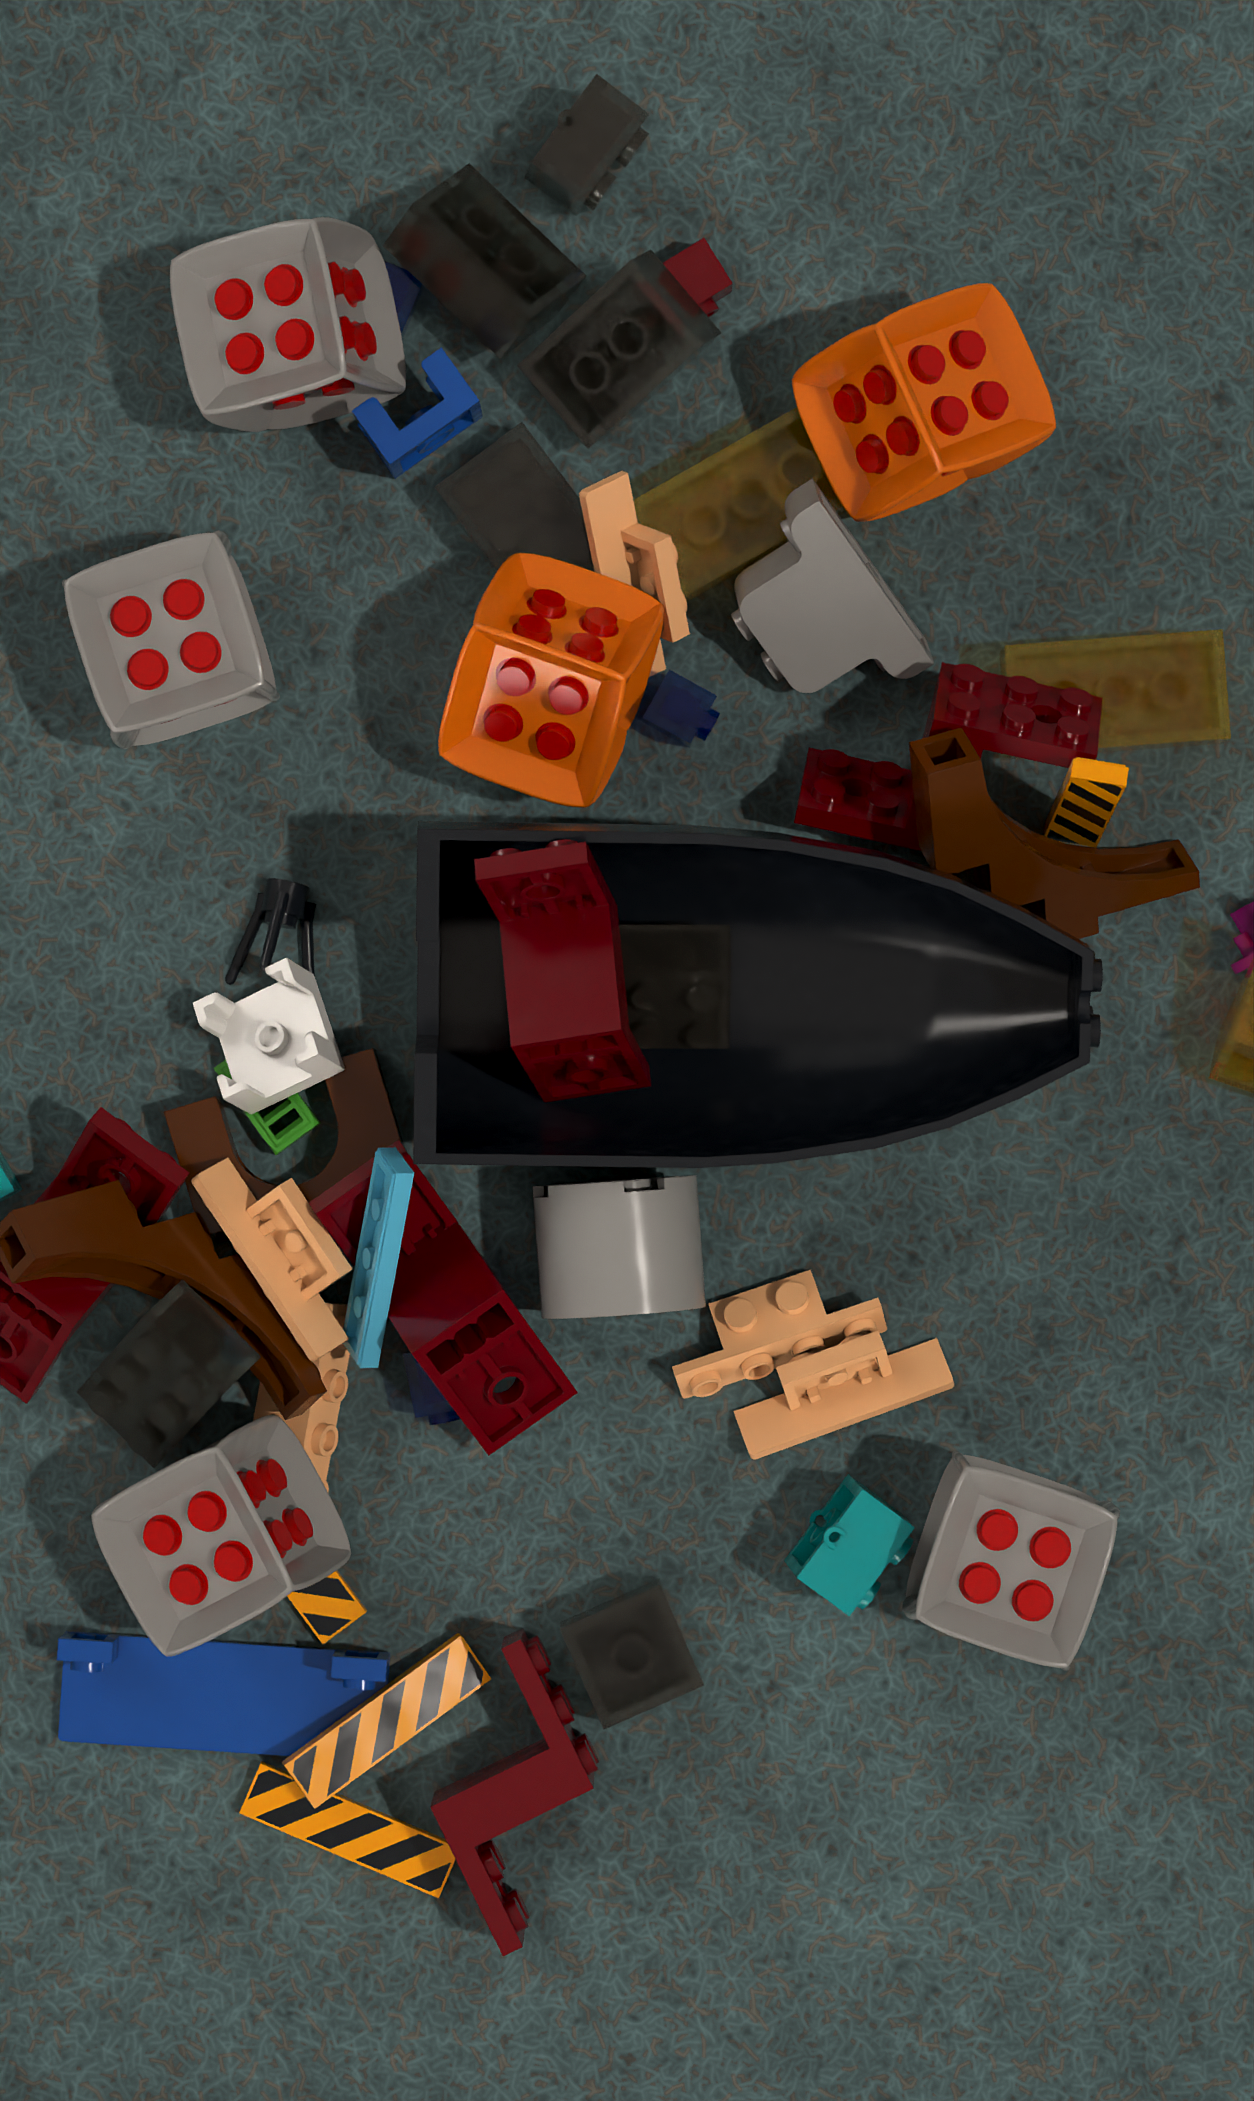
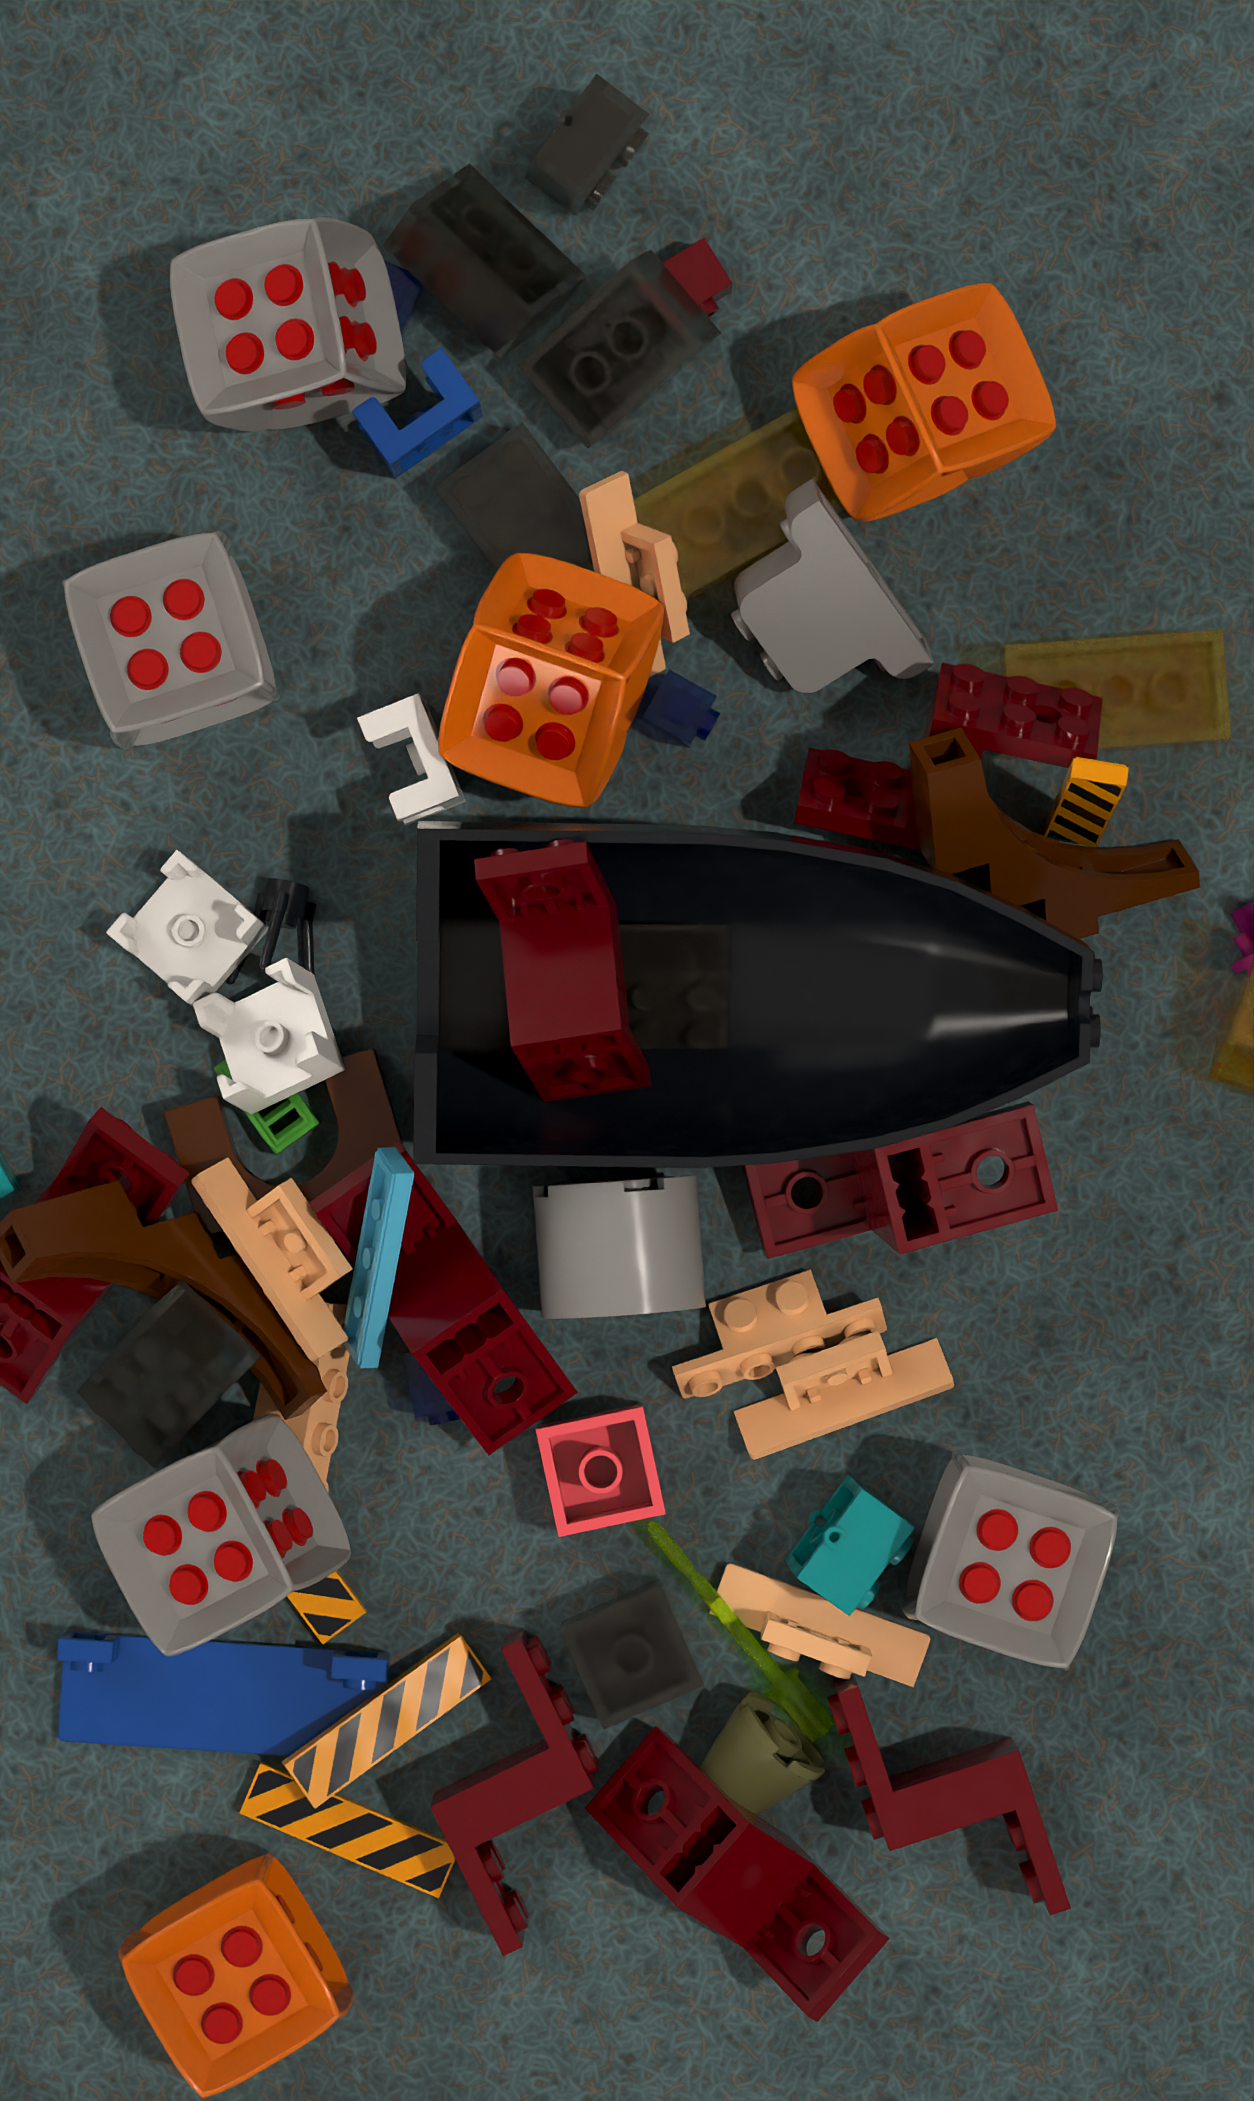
(190, 931): none -> white panel
(236, 1976): none -> orange piece
(413, 719): none -> white panel
(600, 1470): none -> coral brick
(736, 1873): none -> dark red bracket
(761, 1757): none -> olive cone
(785, 1687): none -> clear neon green piece
(810, 1625): none -> light nougat bracket
(909, 1190): none -> dark red bracket
(949, 1796): none -> dark red bracket

